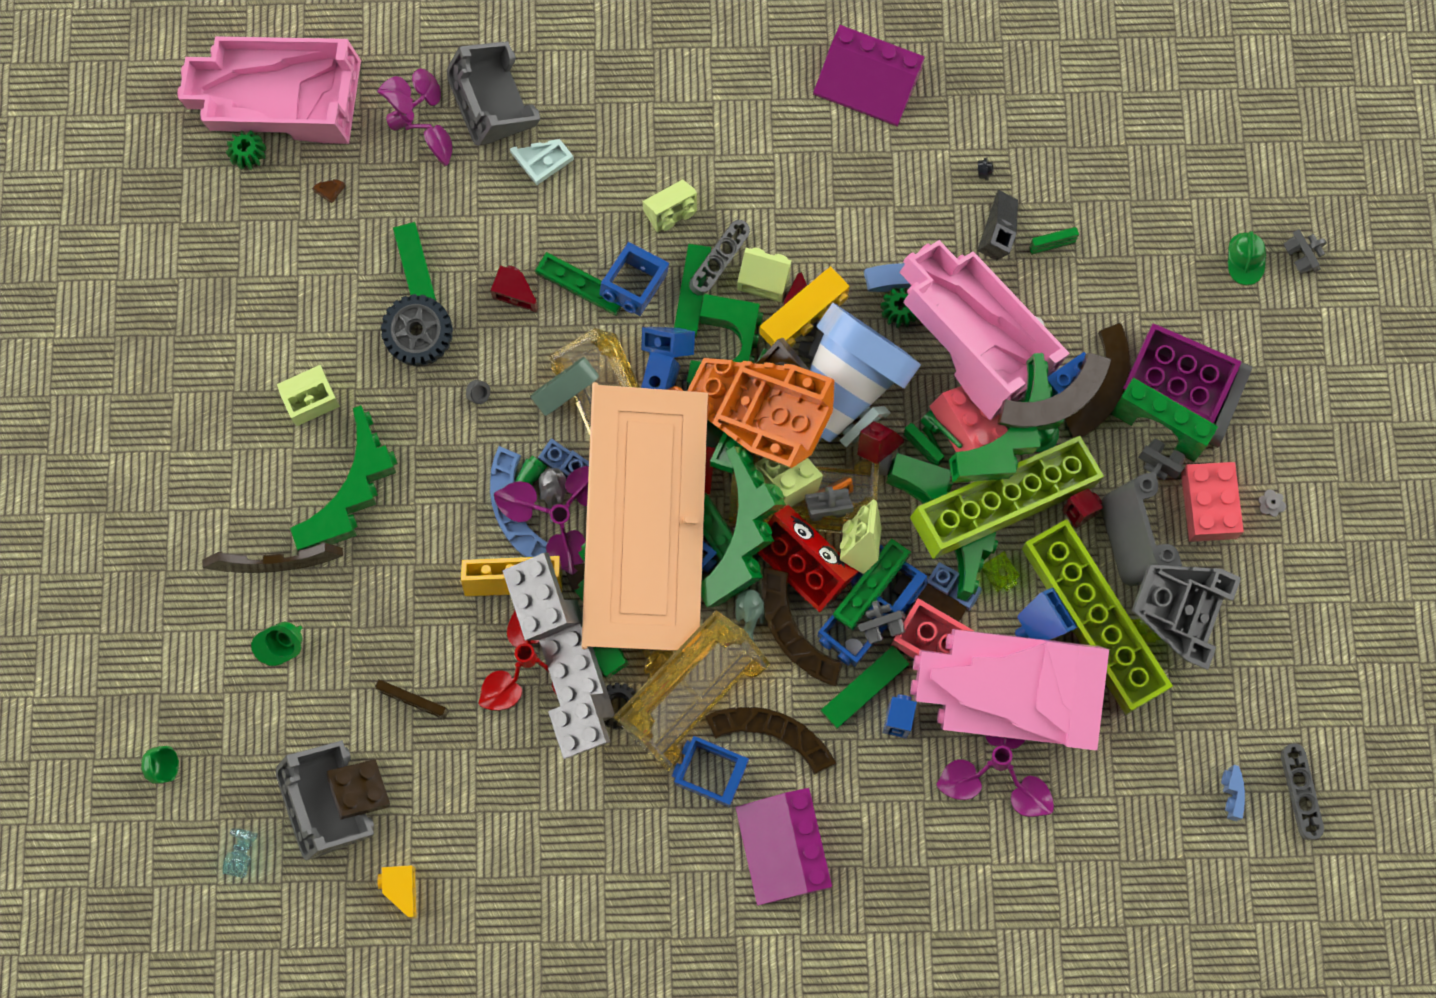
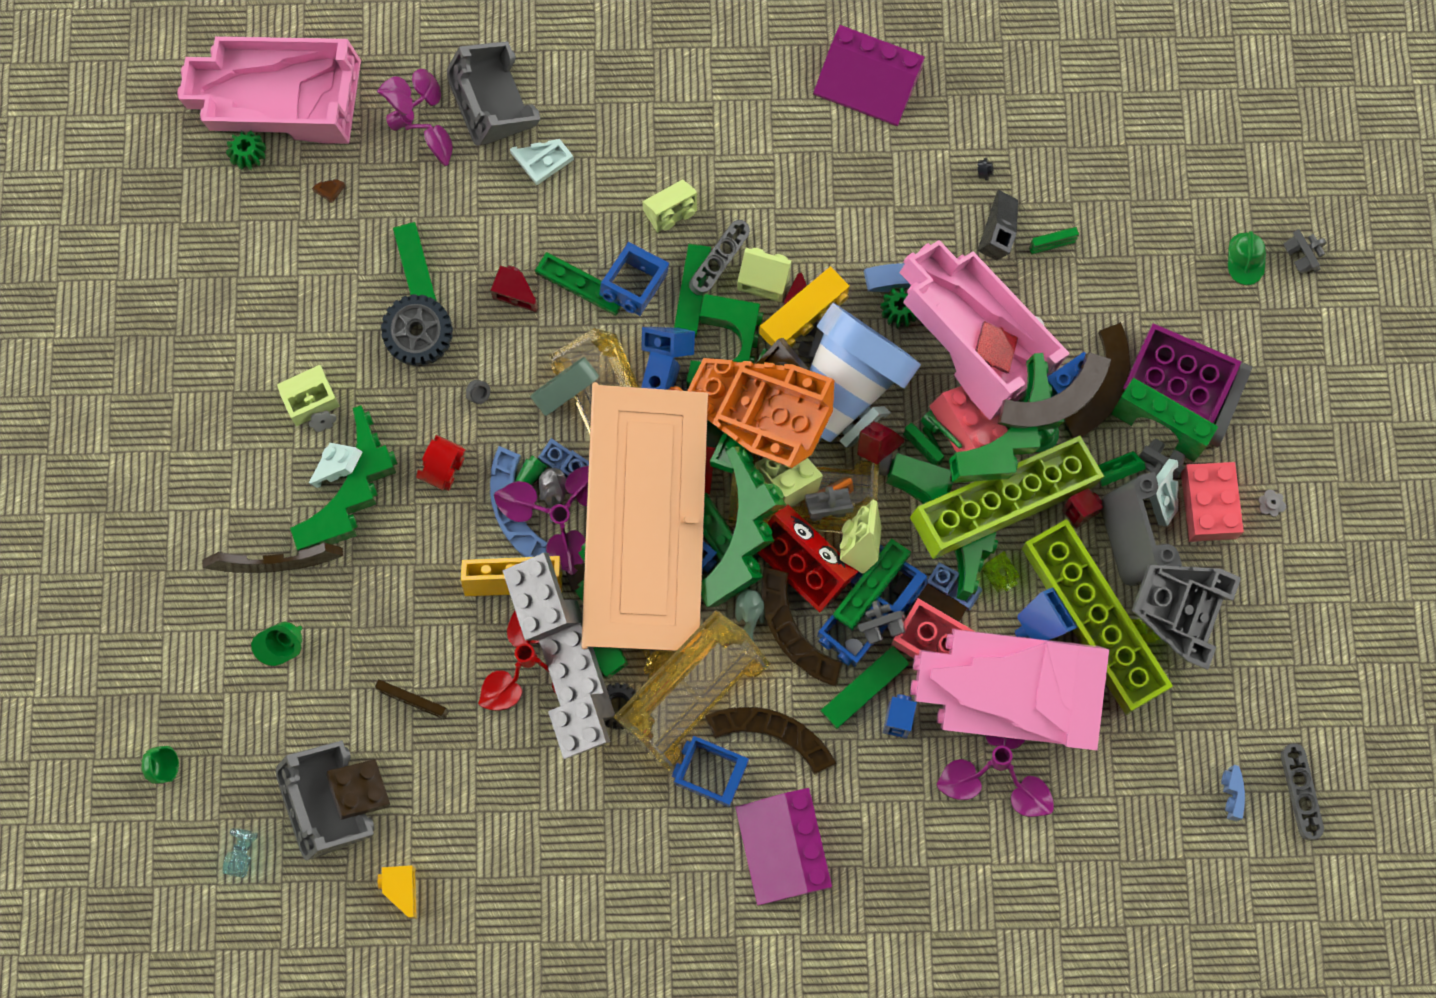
(322, 420): none -> light grey plant
(335, 462): none -> light aqua wing
(440, 463): none -> red brick
(996, 347): none -> clear red piece
(1121, 467): none -> green tile
(1165, 500): none -> light aqua wing

